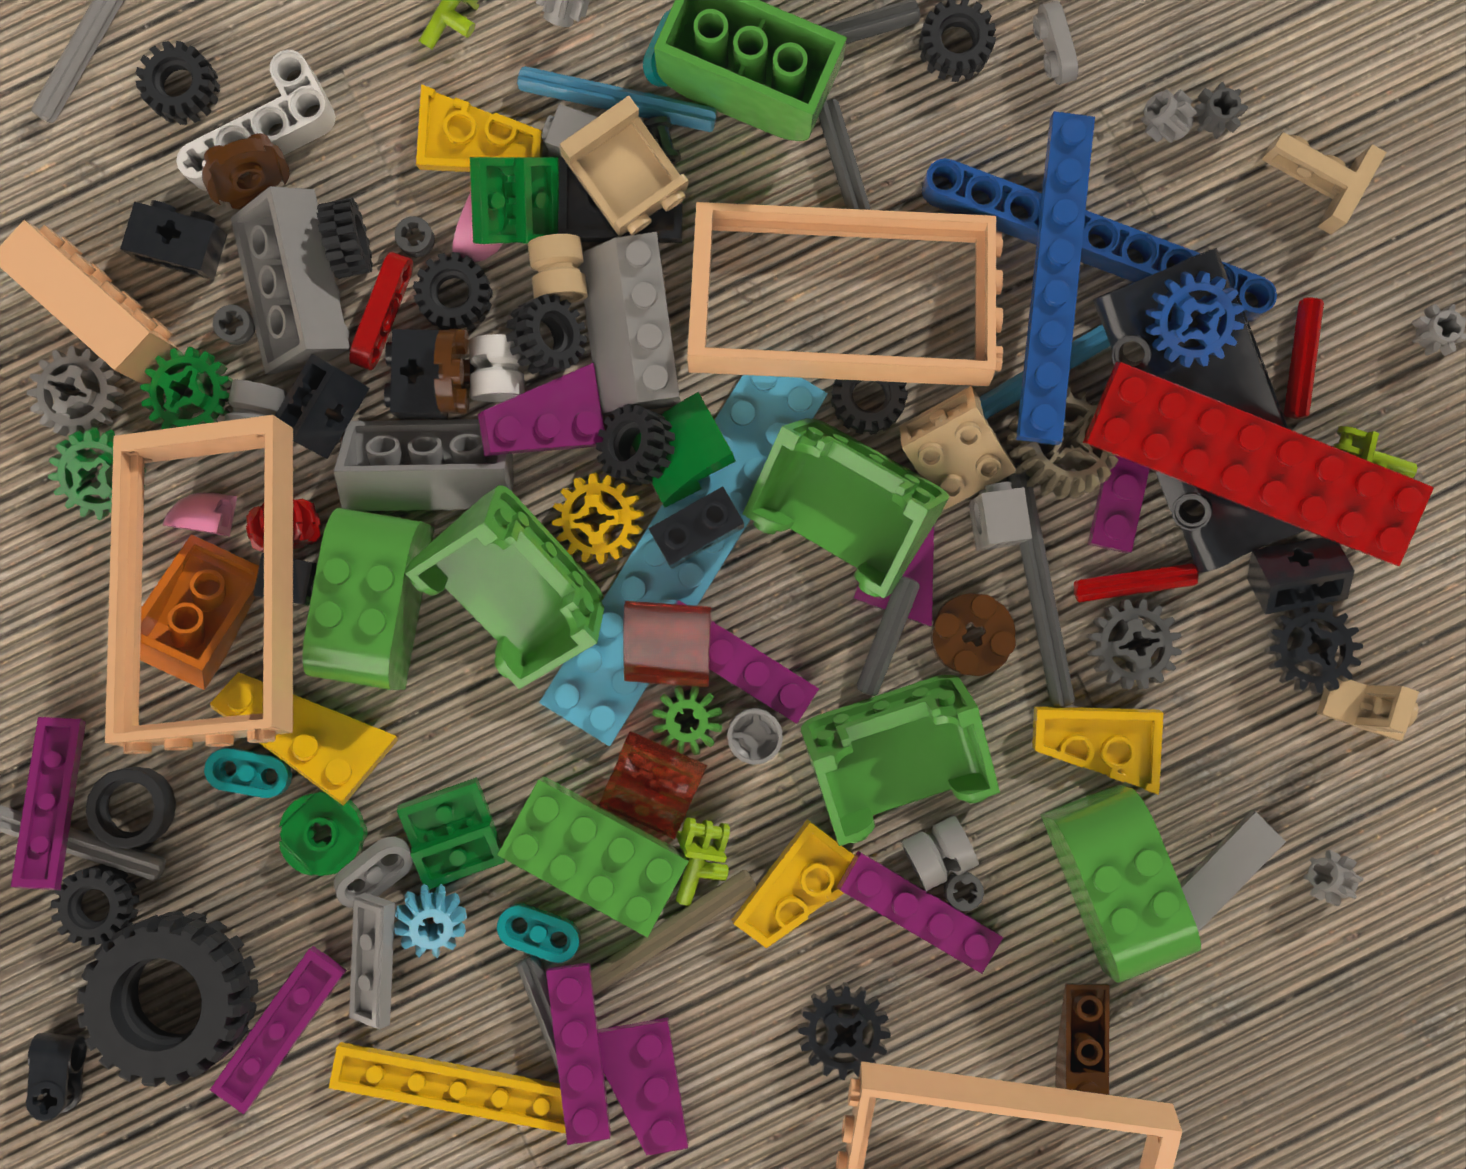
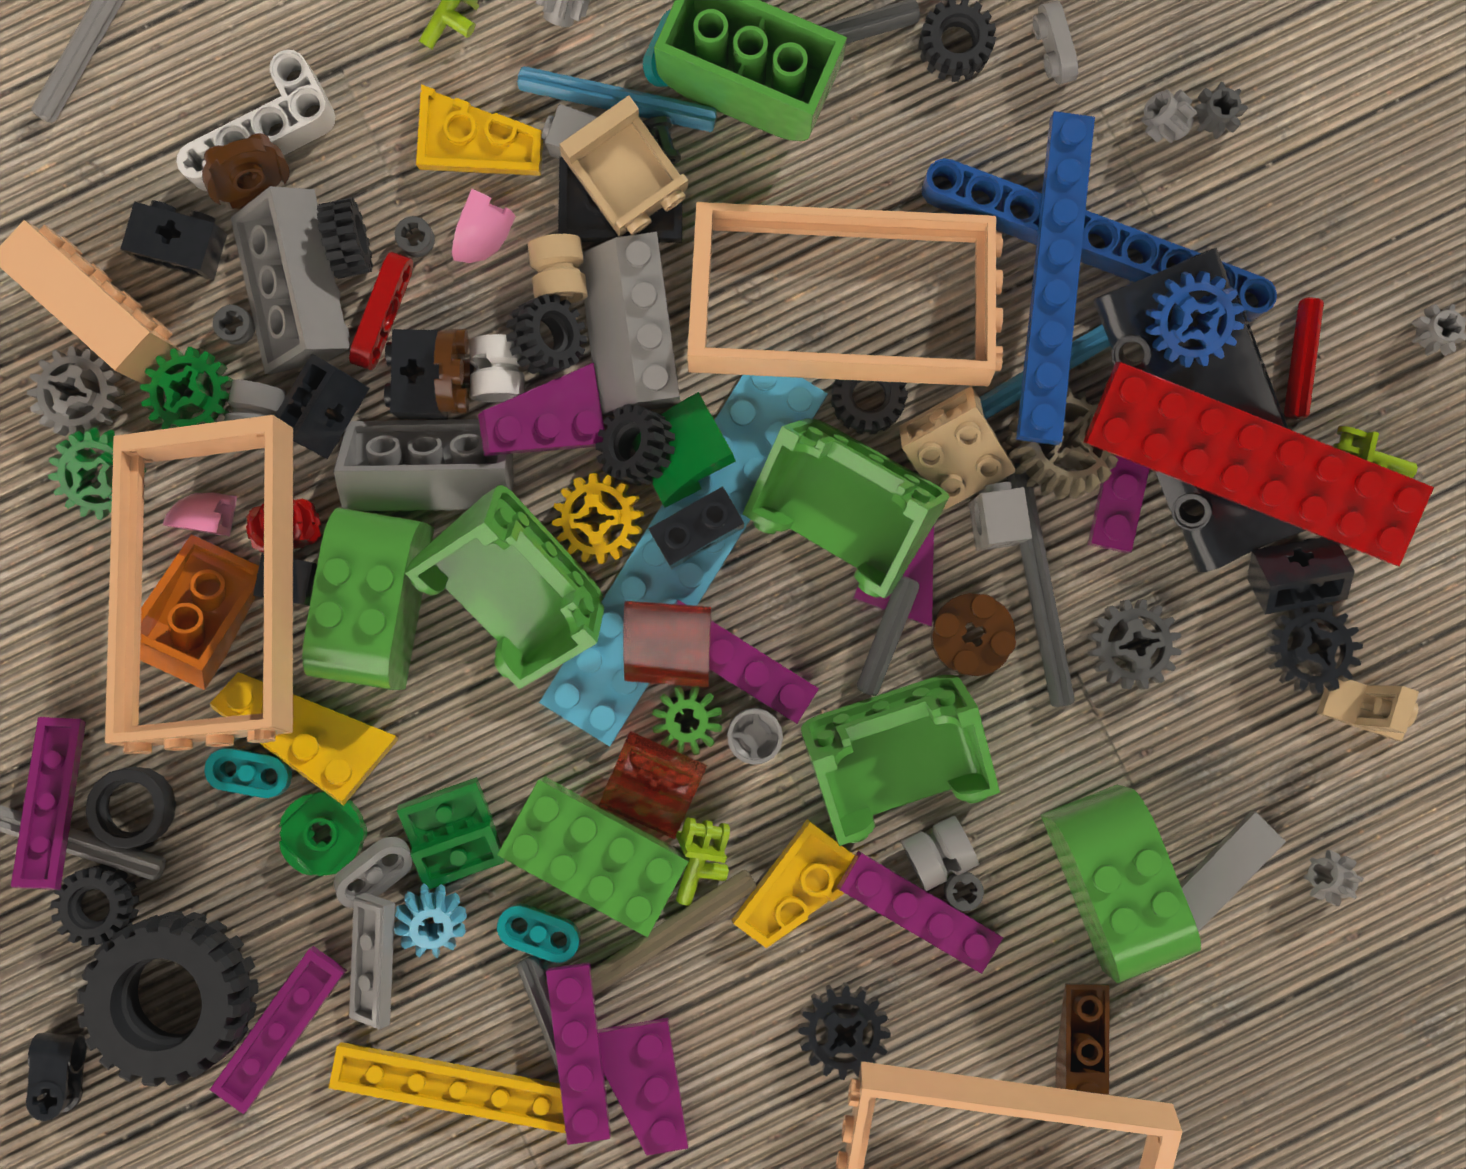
(162, 66): black tyre -> none
(436, 275): black tyre -> none
(513, 198): green slope -> none
(843, 156): dark grey axle -> none
(1105, 740): yellow wing -> none
(1135, 582): red axle -> none
(1326, 174): tan bracket -> none

